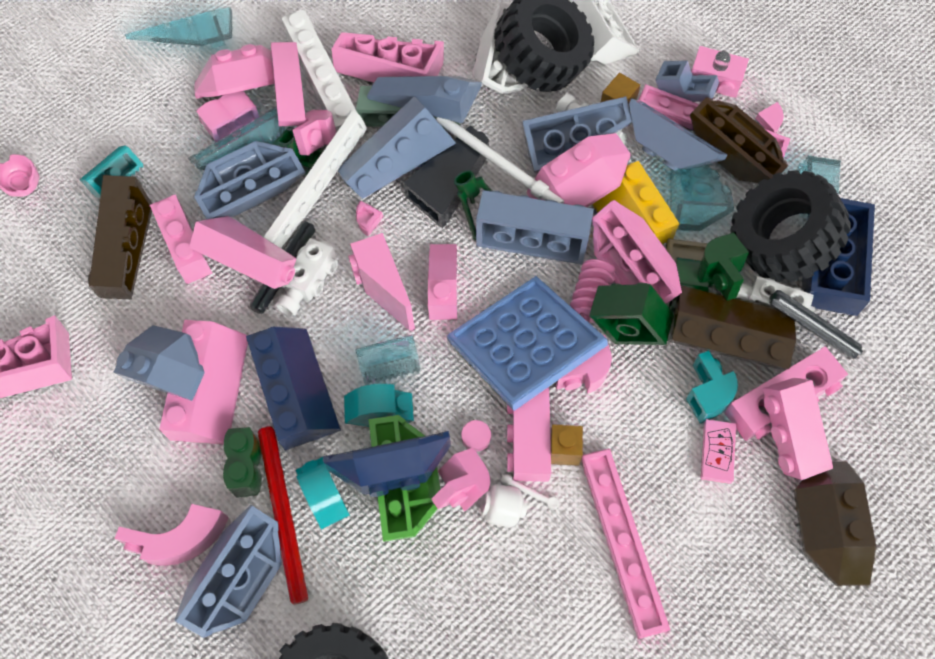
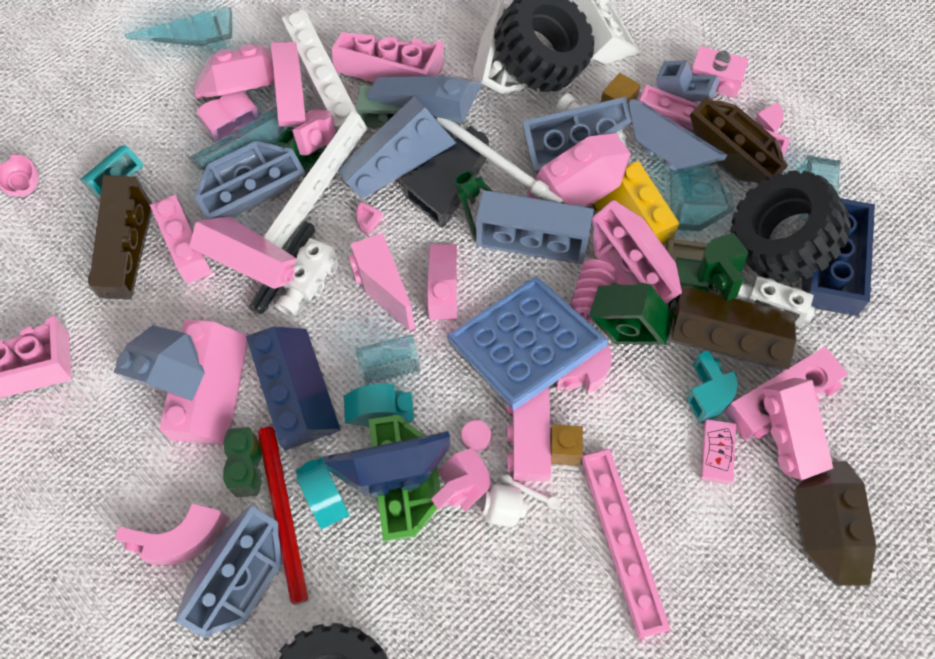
(815, 324): axle -> none

